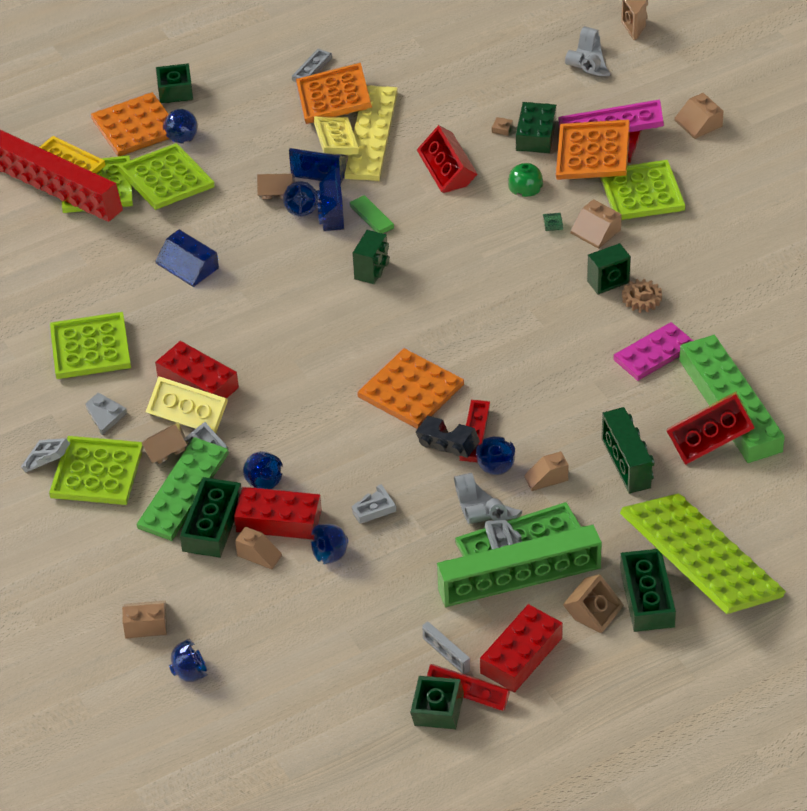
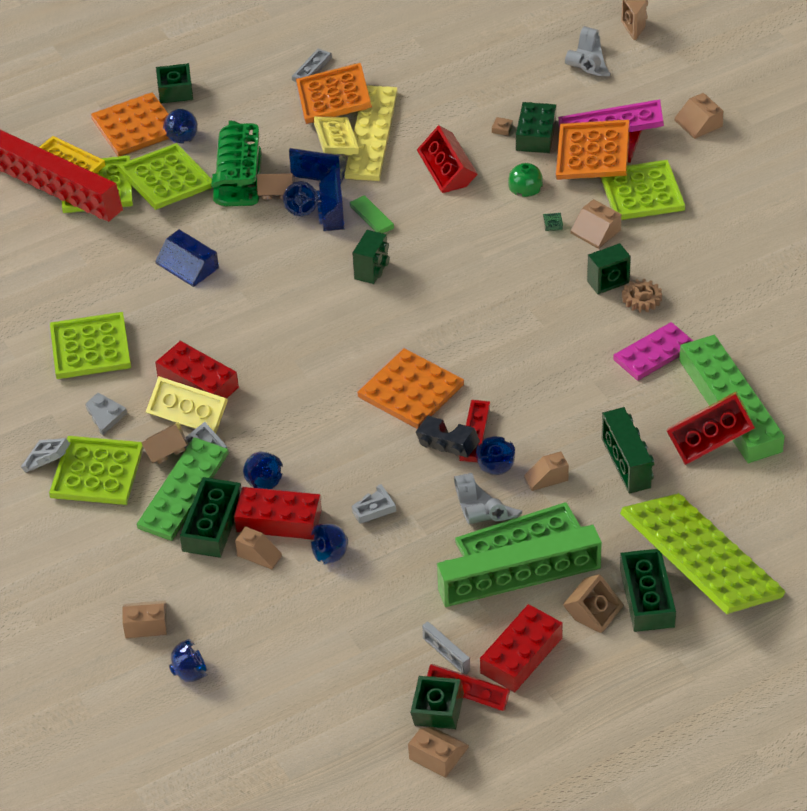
(237, 165): none -> green piece
(436, 750): none -> medium nougat slope
(501, 534): light grey wing -> none

